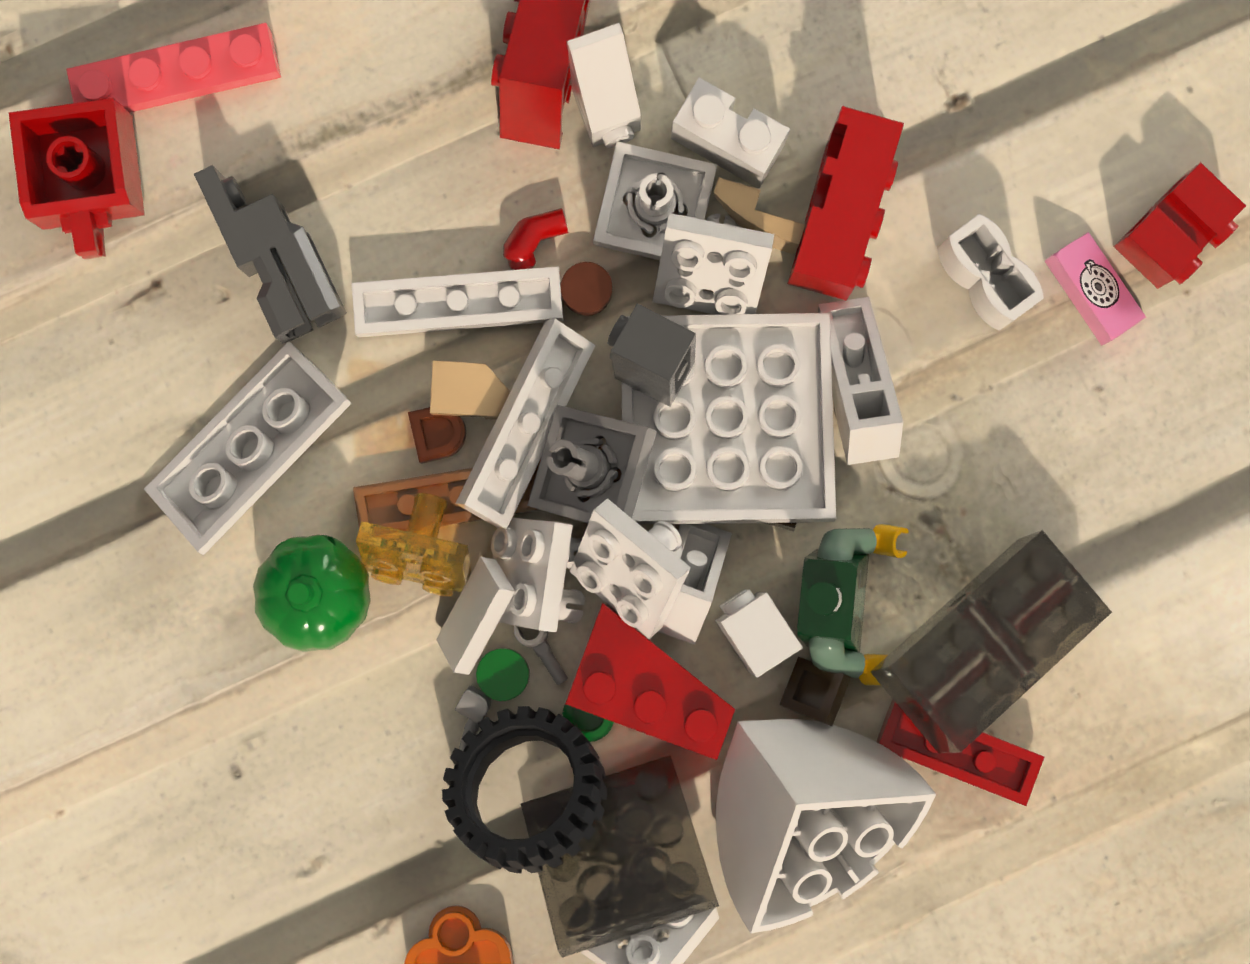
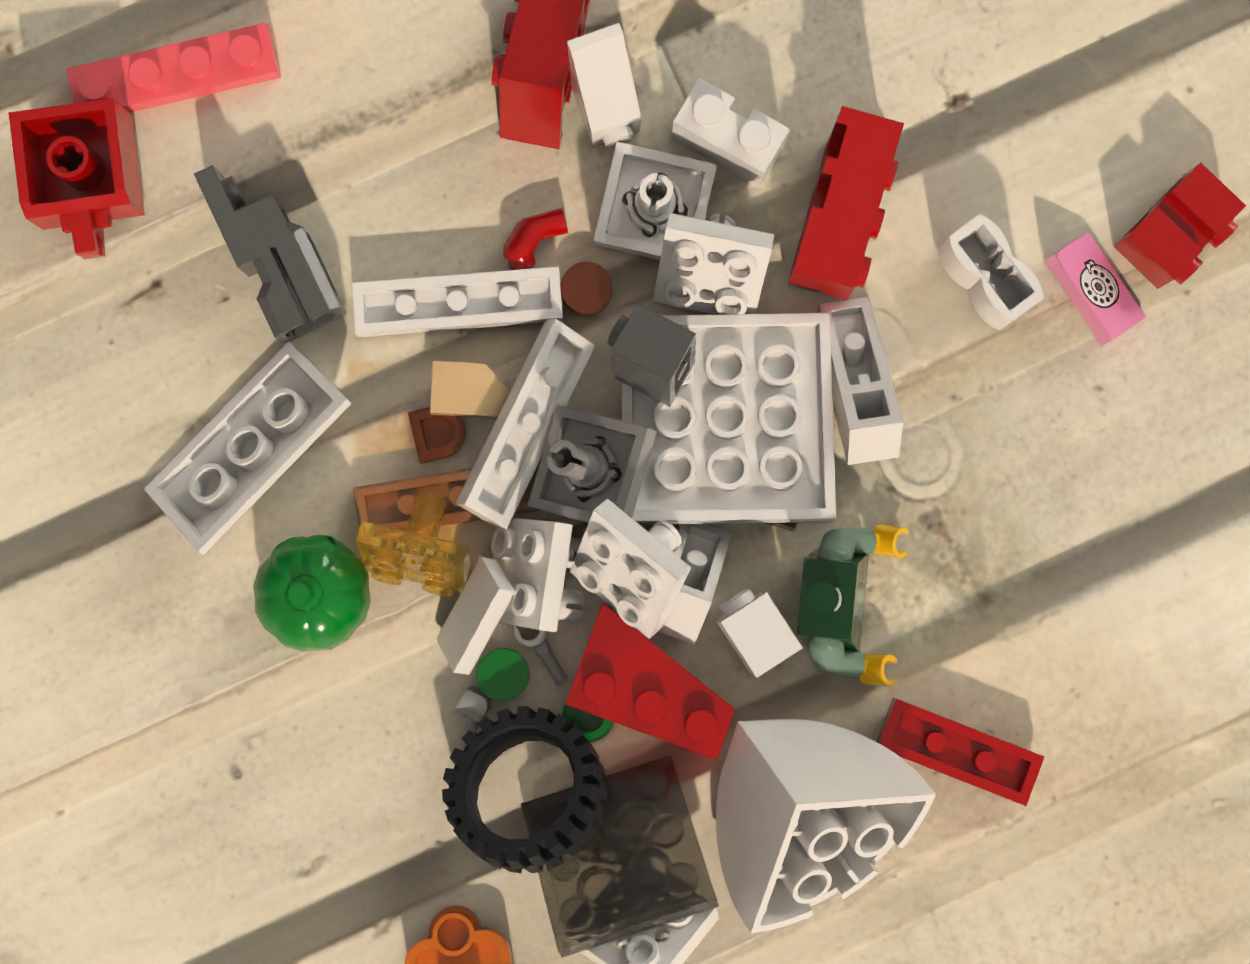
(740, 205): tan slope -> none
(815, 691): dark brown plate -> none
(991, 643): clear smoke brick -> none

